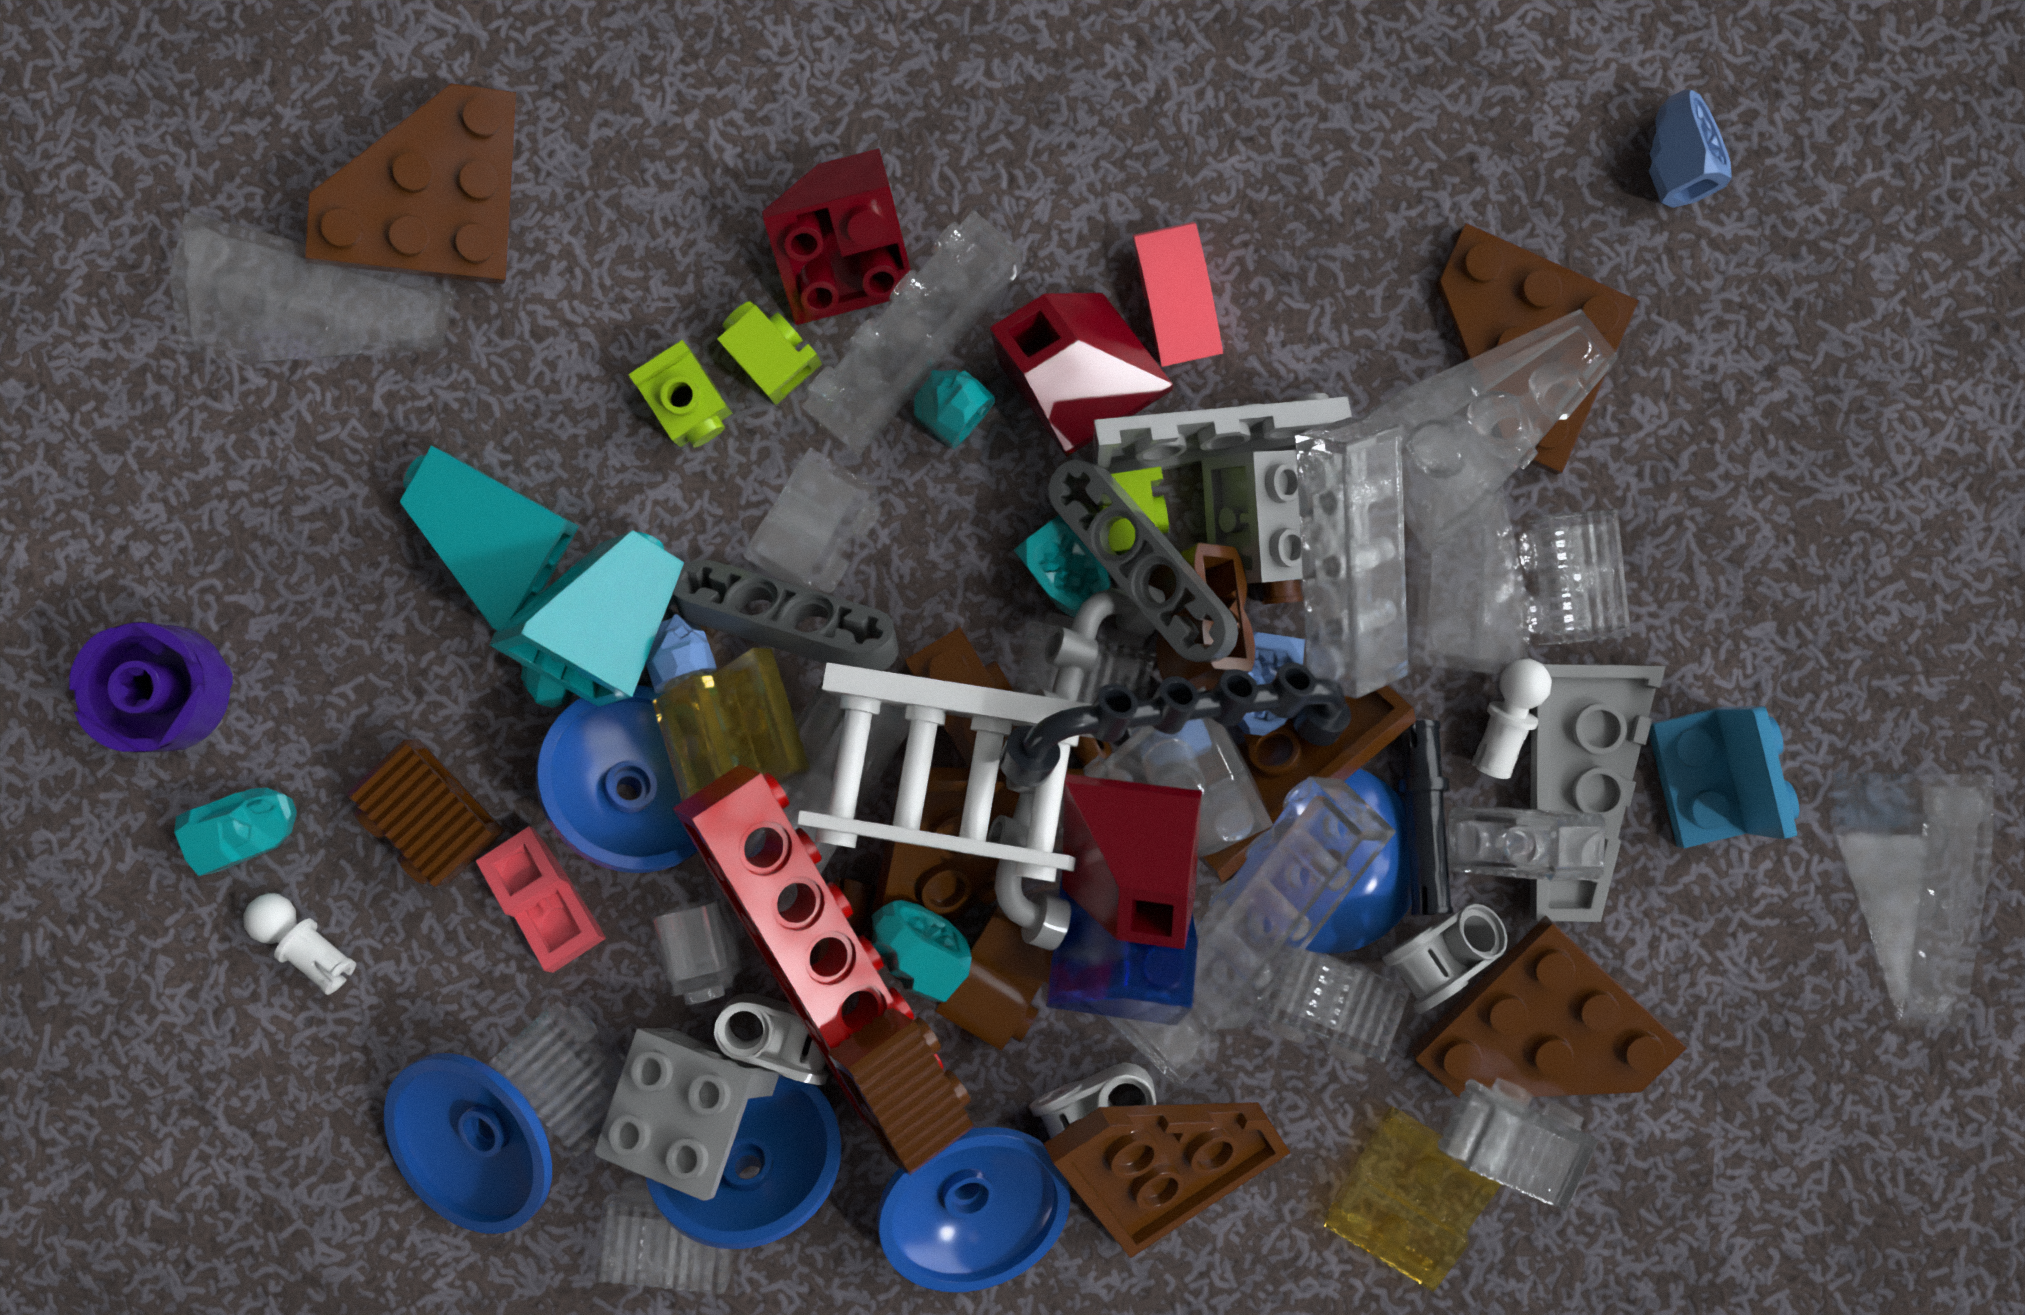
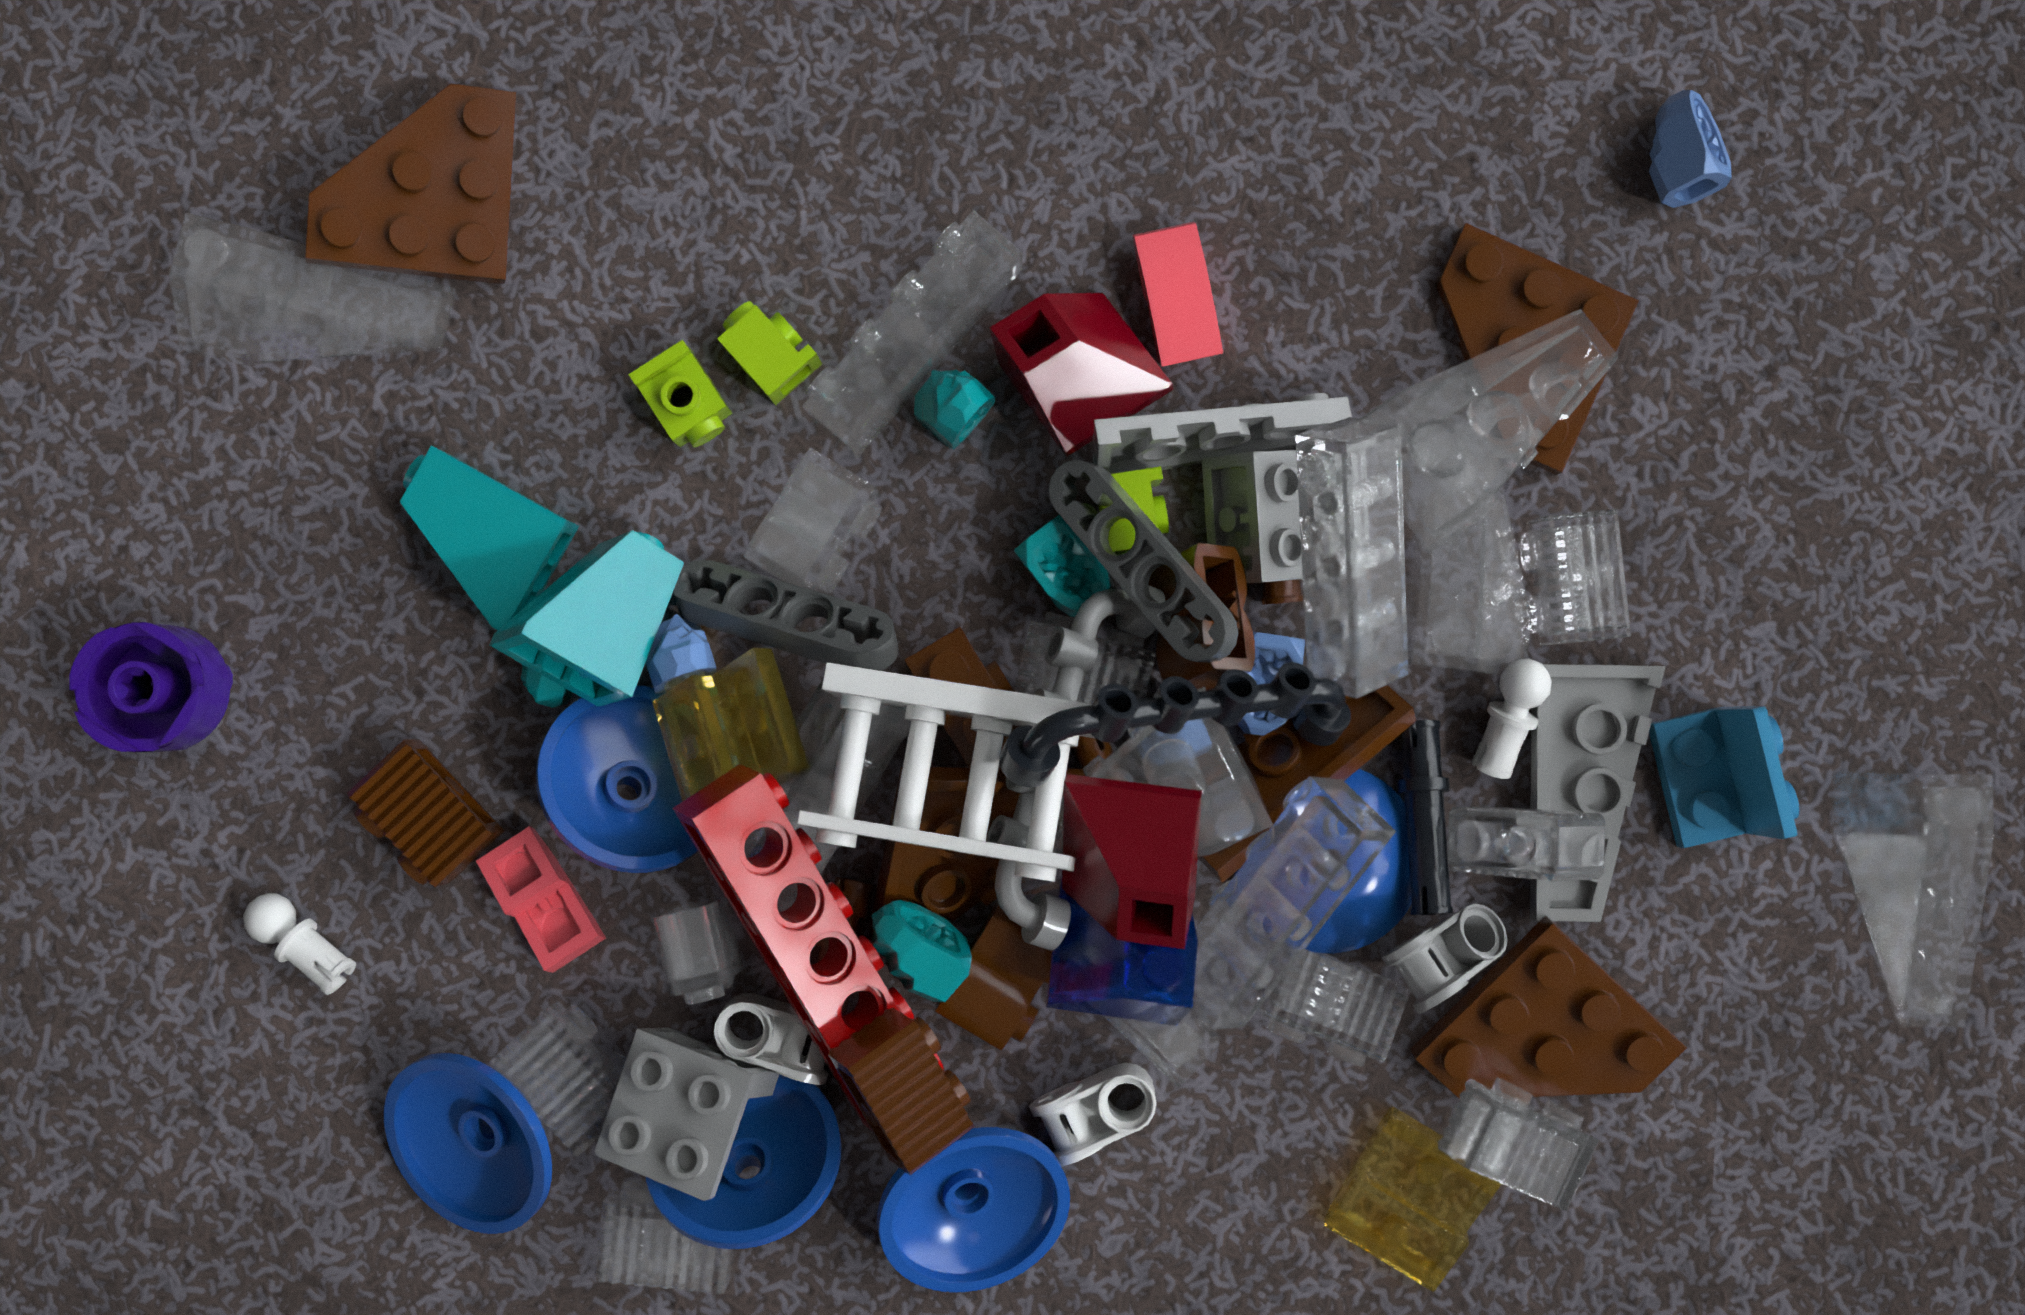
(234, 829): teal rock -> none
(837, 238): dark red slope -> none
(1162, 1163): reddish brown plate -> none

